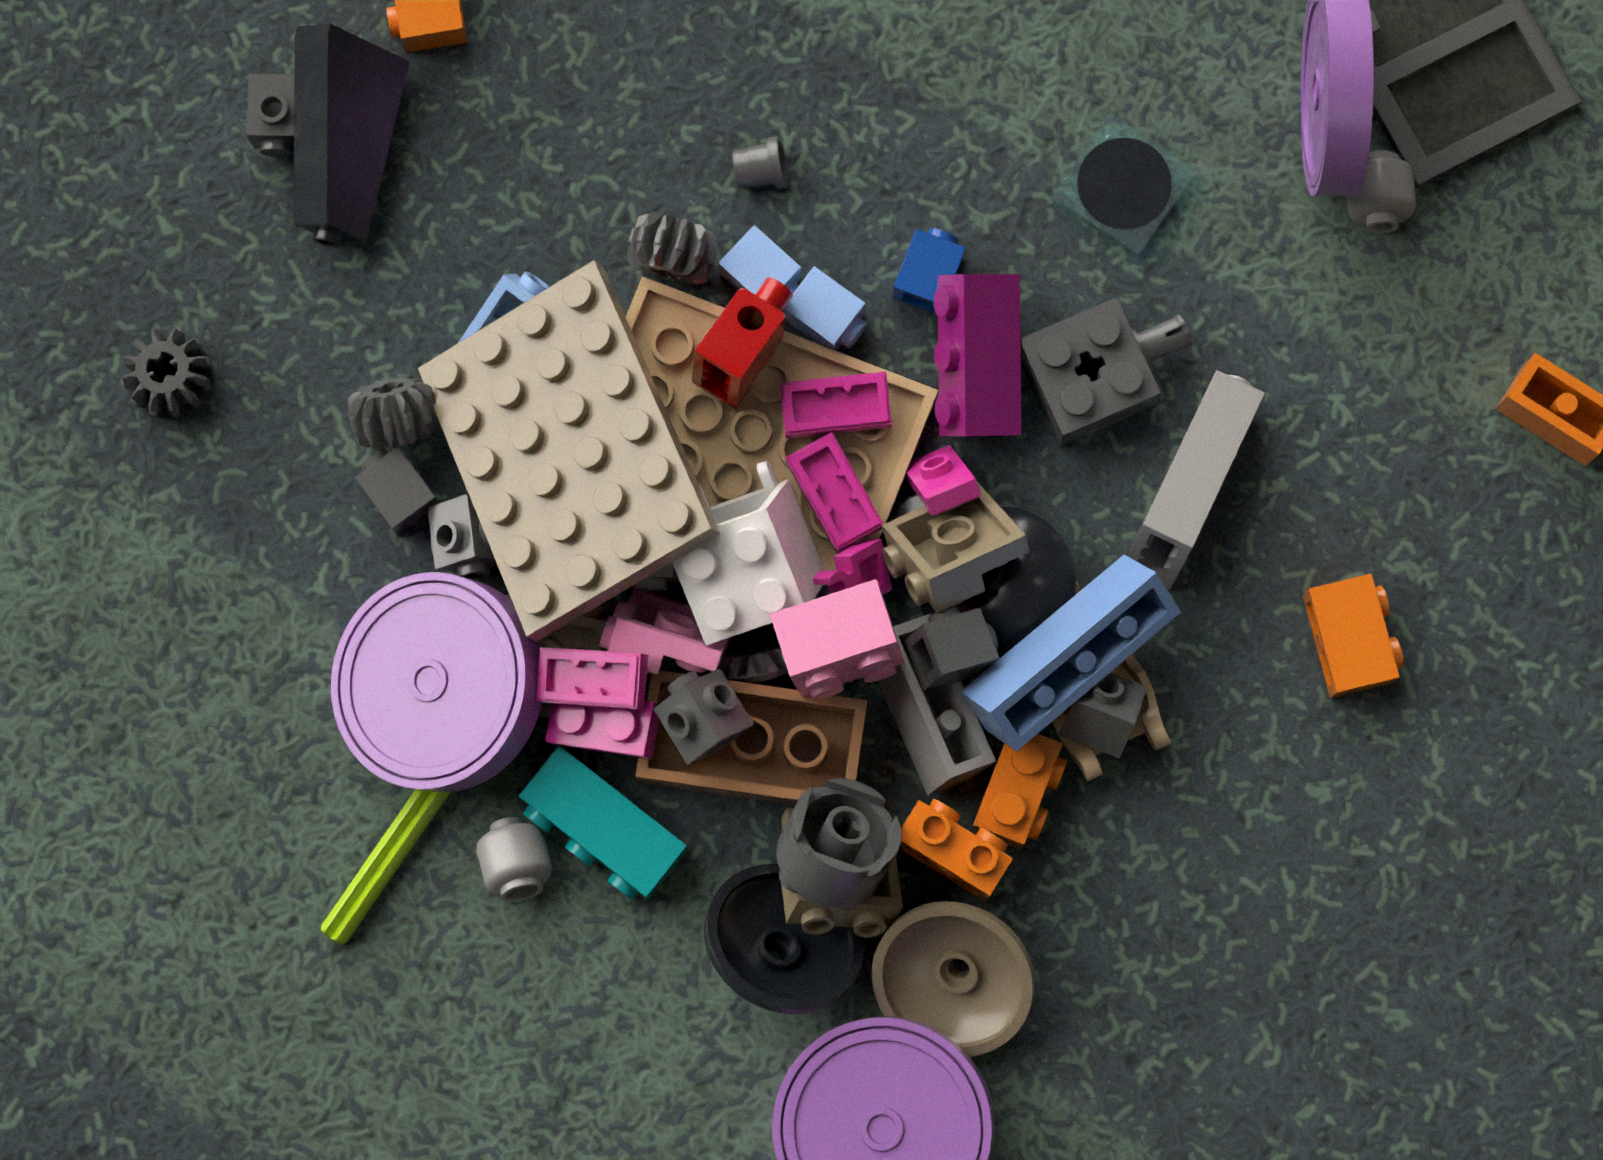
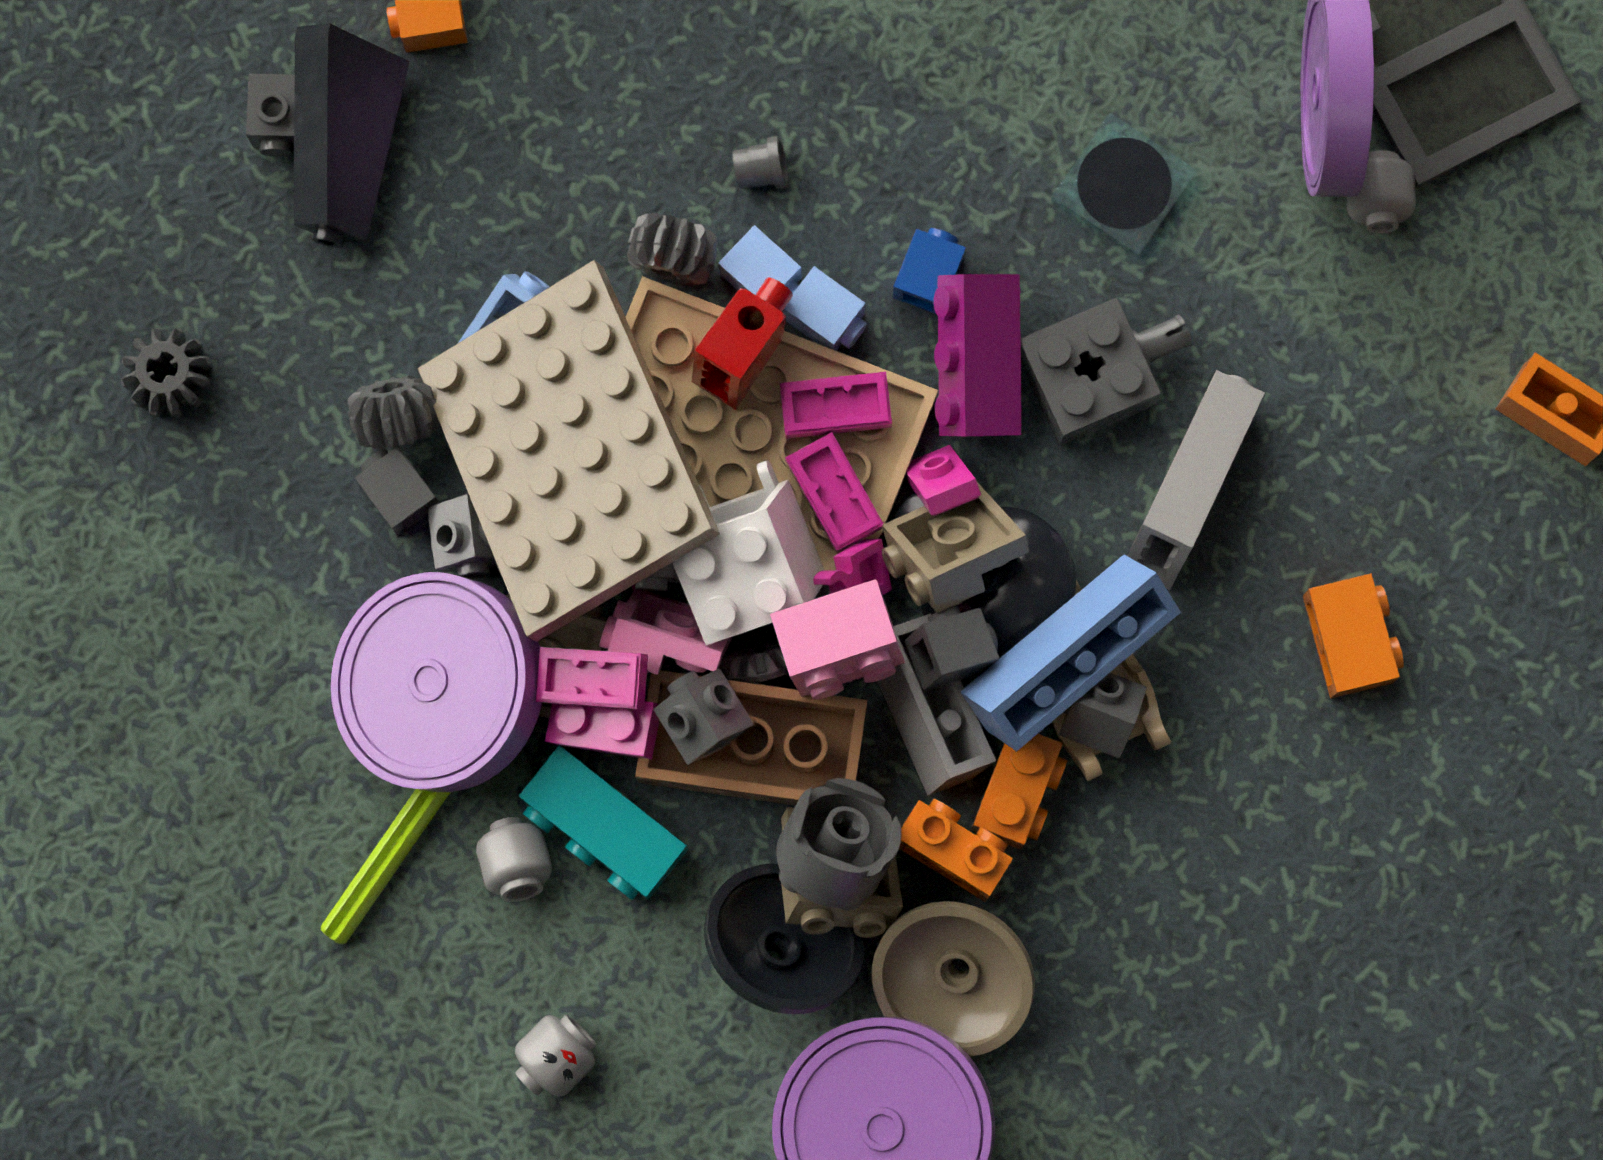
(554, 1055): none -> light grey head

